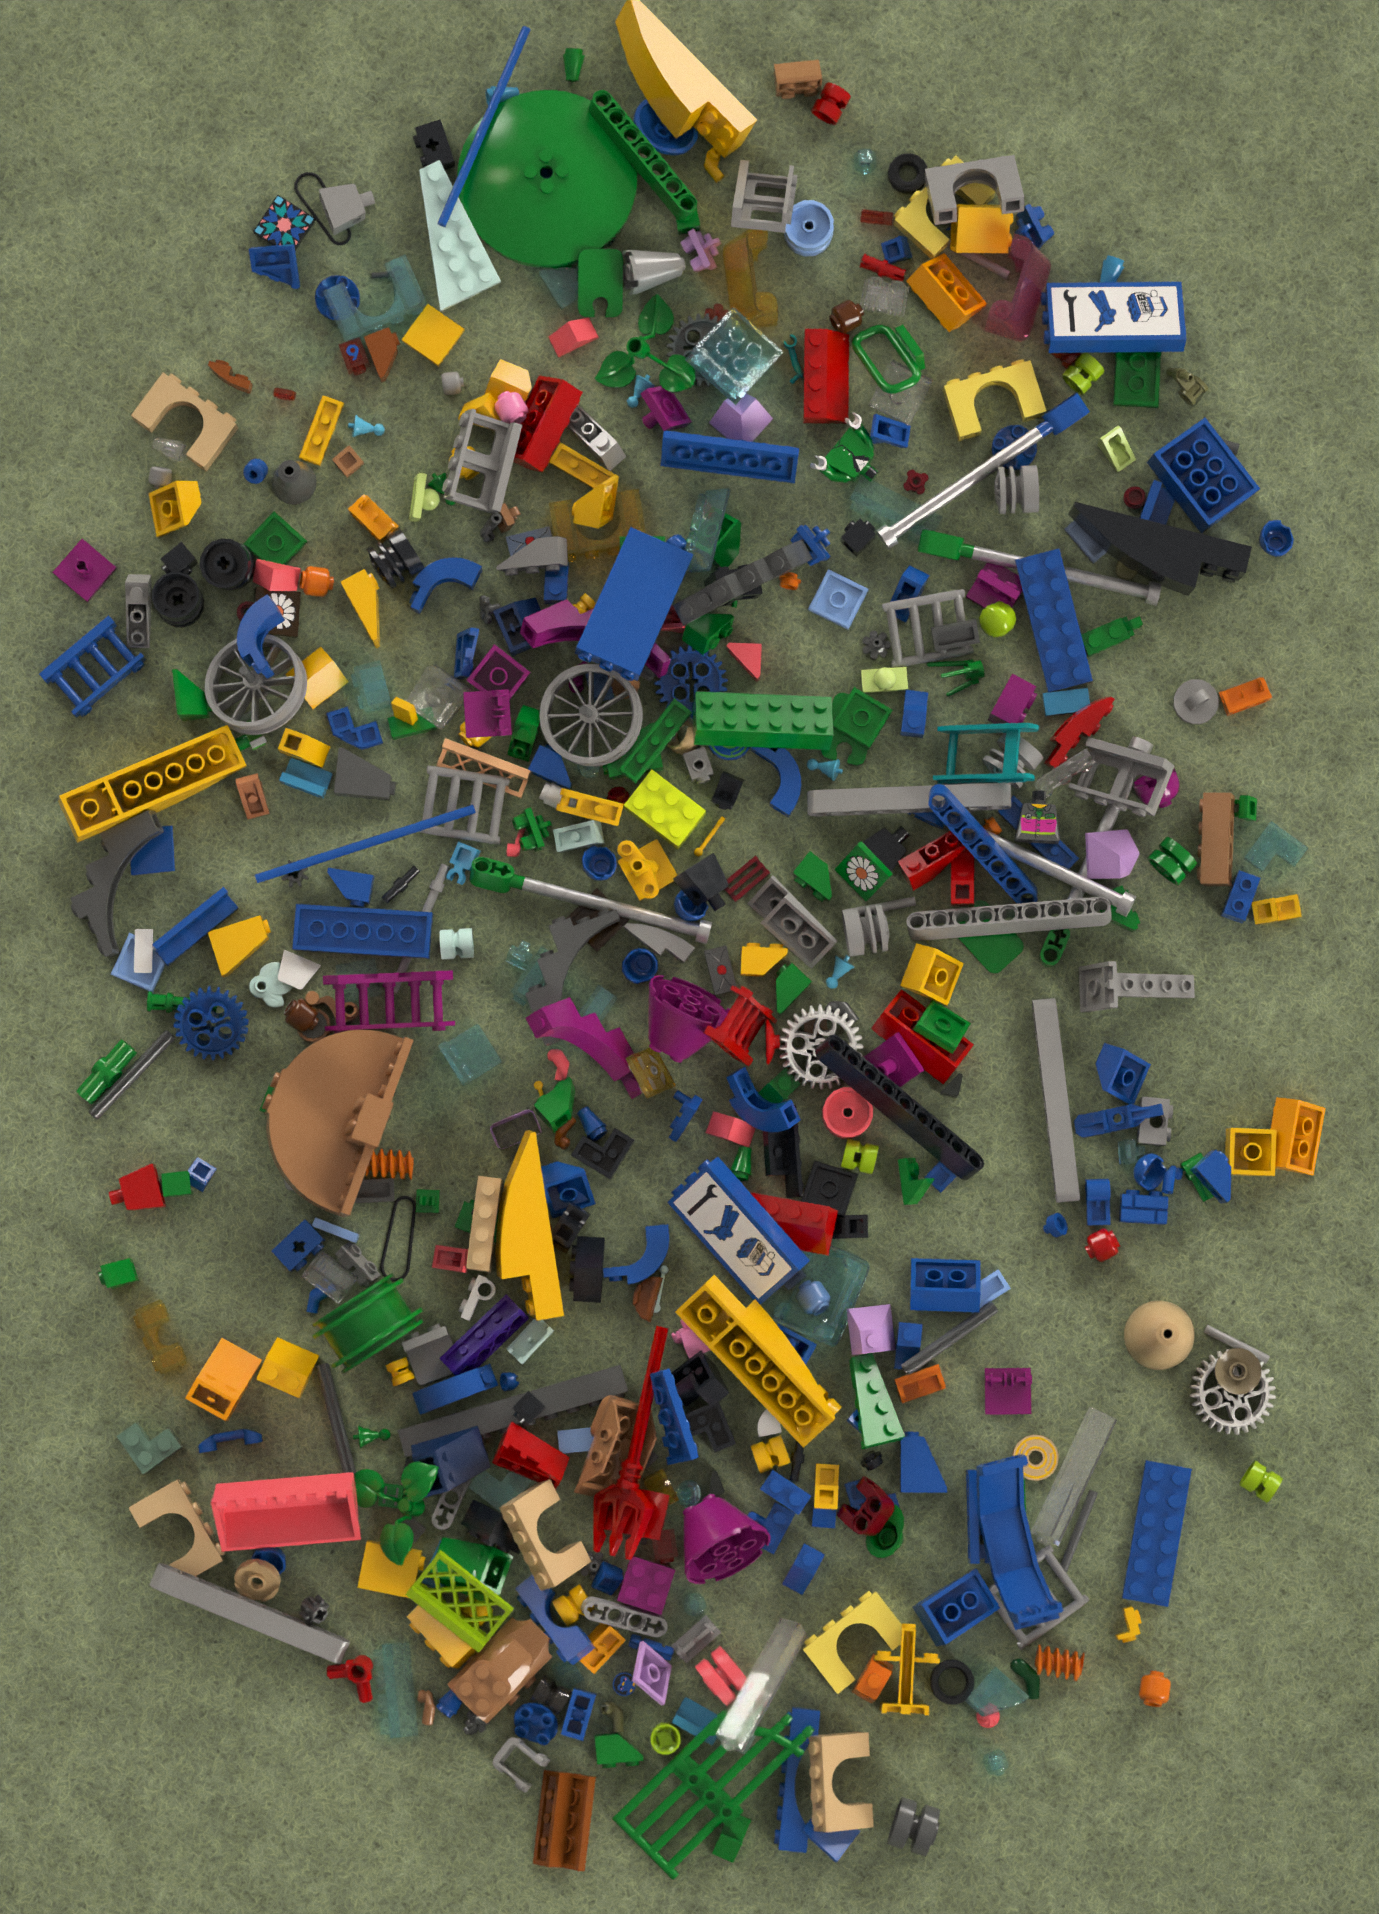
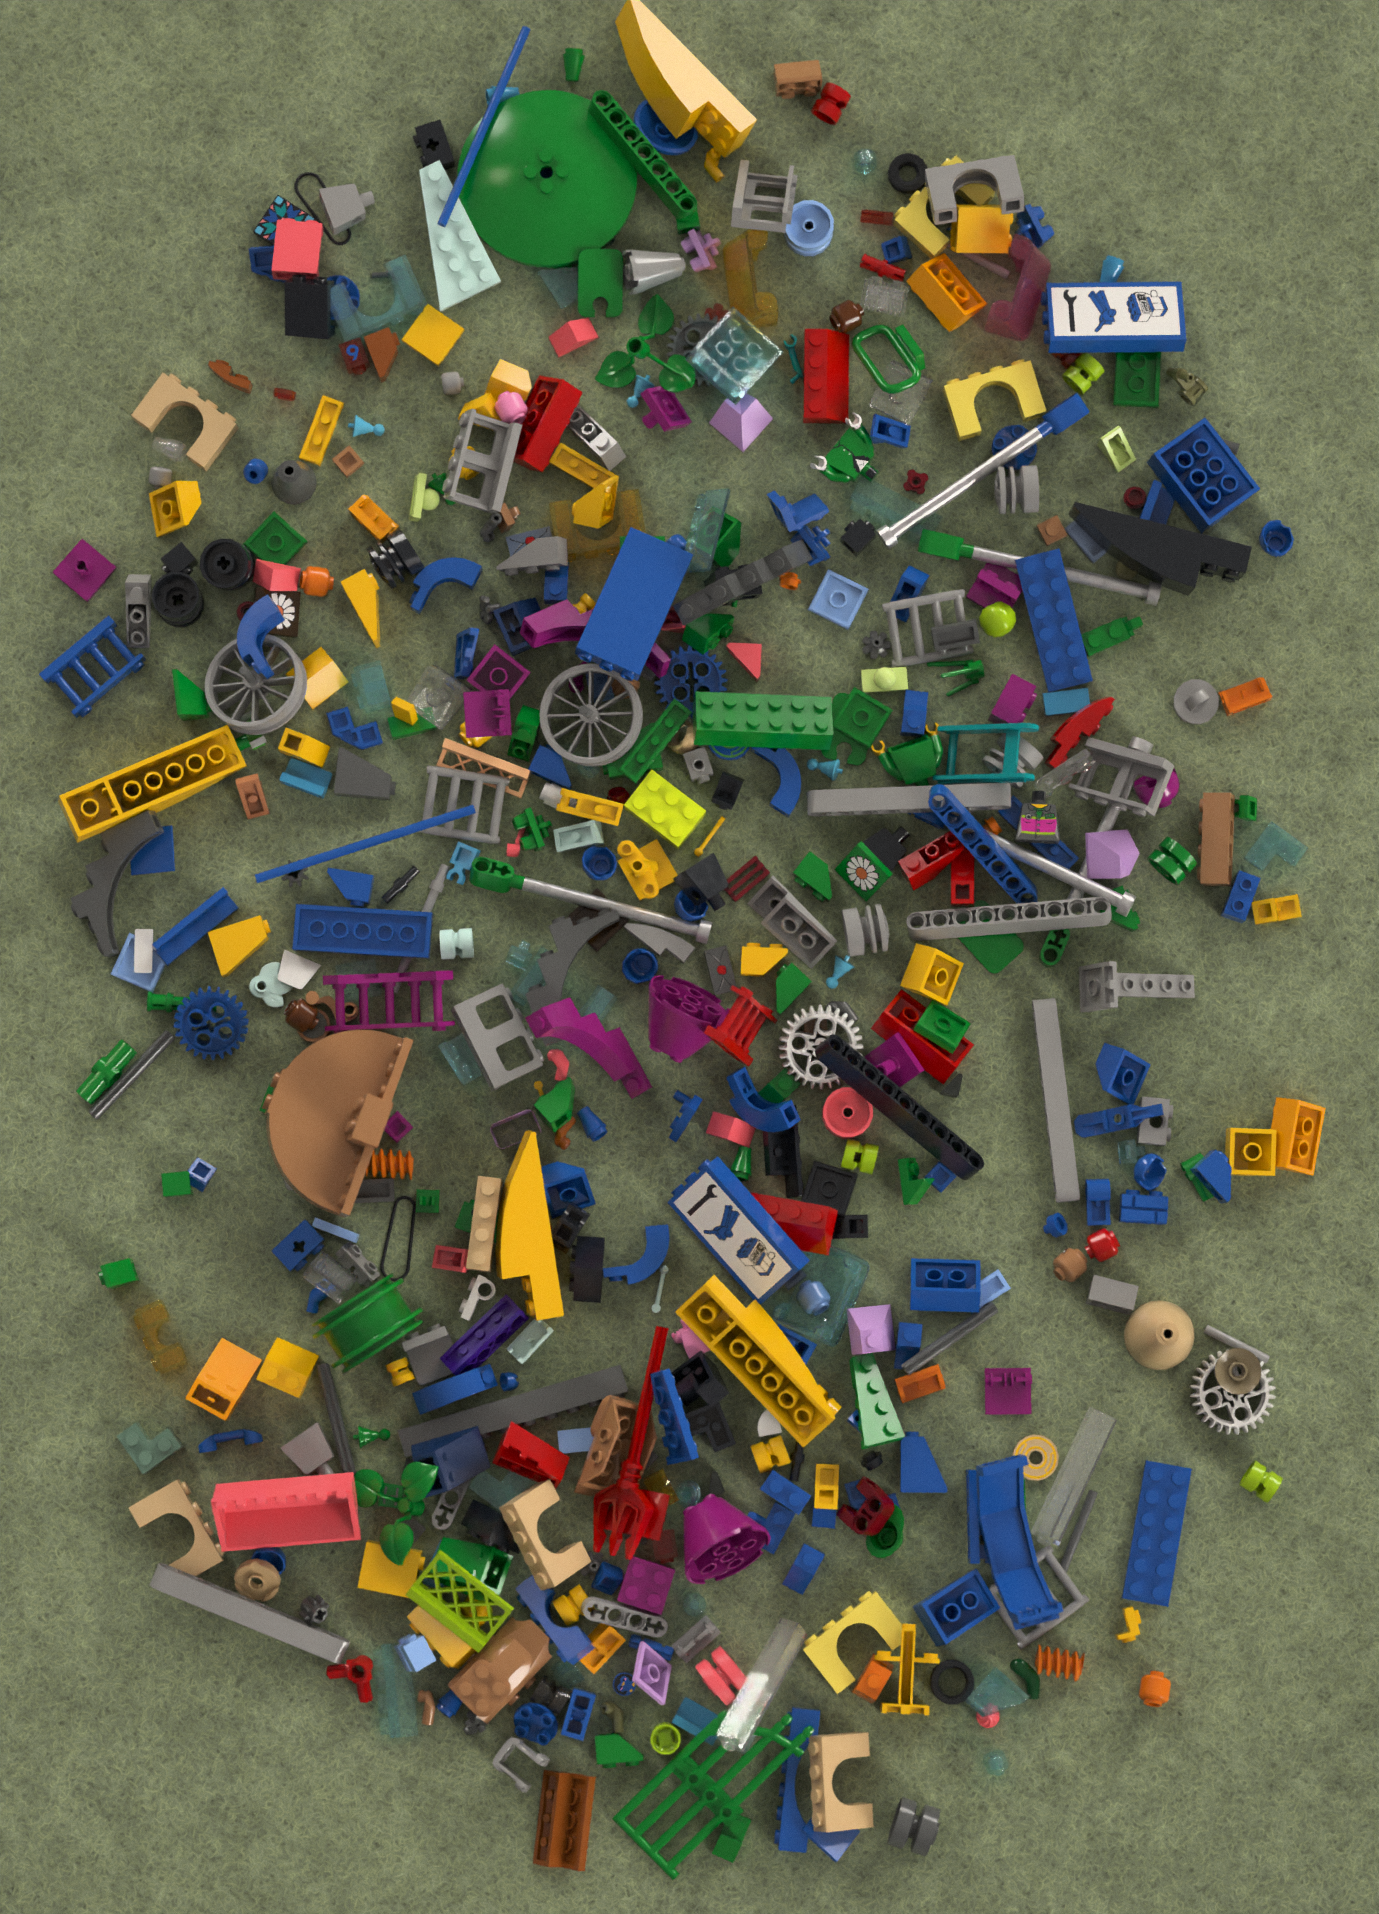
(139, 1190): red torso -> none
(296, 249): none -> coral panel
(308, 307): none -> black panel
(310, 1451): none -> light grey torso
(397, 1127): none -> magenta tile
(414, 1652): none -> light blue brick
(484, 1041): none -> light grey window
(528, 1408): black brick -> none
(604, 1159): black brick -> none
(646, 1296): dark orange tile -> none
(650, 1072): clear yellow piece -> none
(729, 456): blue plate -> none
(772, 1041): red dish -> none
(798, 514): none -> blue bracket
(890, 905): light grey bar -> none
(913, 759): none -> green torso
(1051, 530): none -> medium nougat plate
(1070, 1265): none -> medium nougat head
(1112, 1295): none -> light grey hinge
(1169, 1178): blue arm -> none

